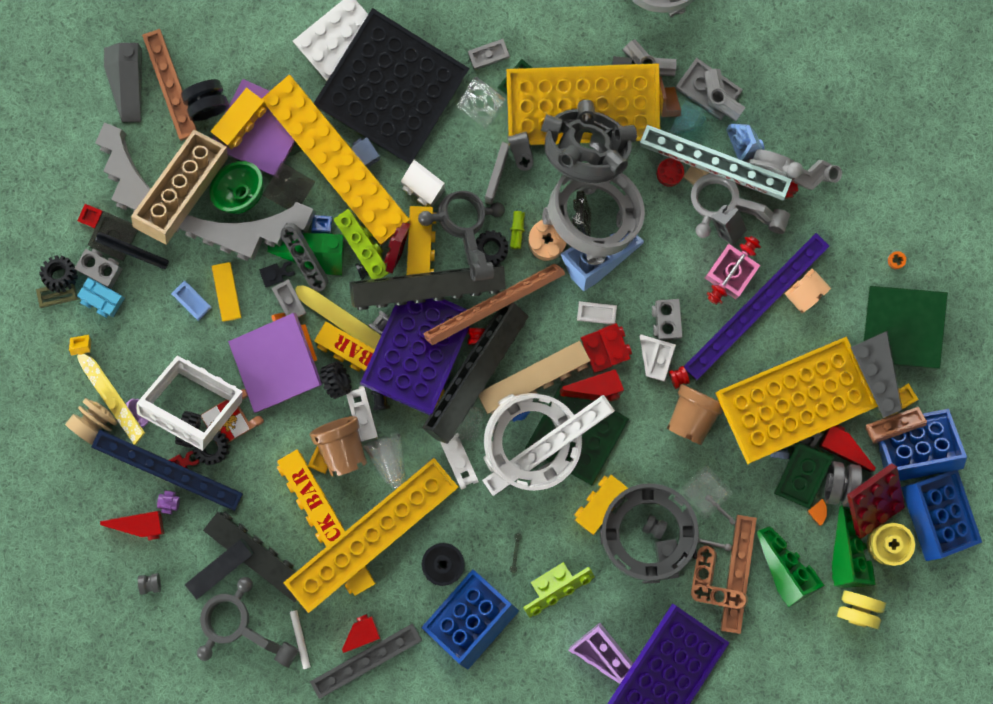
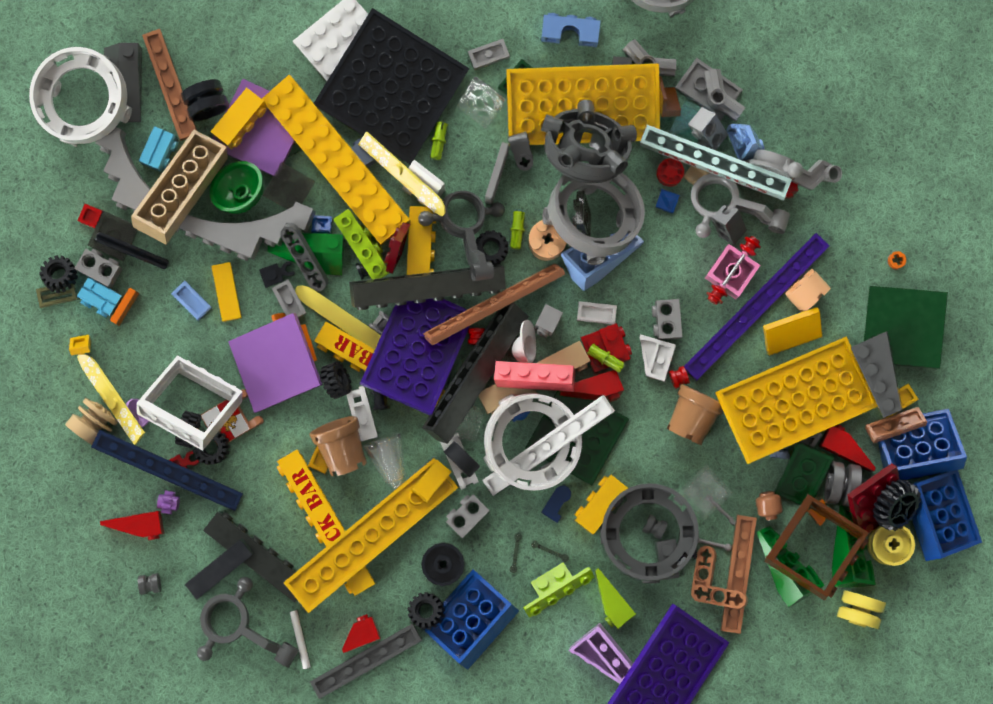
(46, 85): none -> white piece
(124, 306): none -> orange tile
(158, 149): none -> medium azure brick
(402, 174): none -> light yellow piece
(419, 601): none -> black tyre
(431, 480): none -> yellow tile
(438, 141): none -> lime axle
(462, 459): none -> black tyre
(470, 519): none -> light grey brick
(525, 345): none -> white cap
(534, 376): none -> coral brick
(548, 321): none -> light grey brick
(559, 496): none -> dark blue leg
(564, 557): none -> clear smoke hinge
(585, 28): none -> medium blue arch
(605, 358): none -> lime axle
(614, 605): none -> lime slope
(667, 201): none -> blue tile
(707, 129): none -> light grey brick
(769, 505): none -> nougat head
(792, 331): none -> yellow tile
(836, 518): none -> reddish brown window
(896, 505): none -> black gear

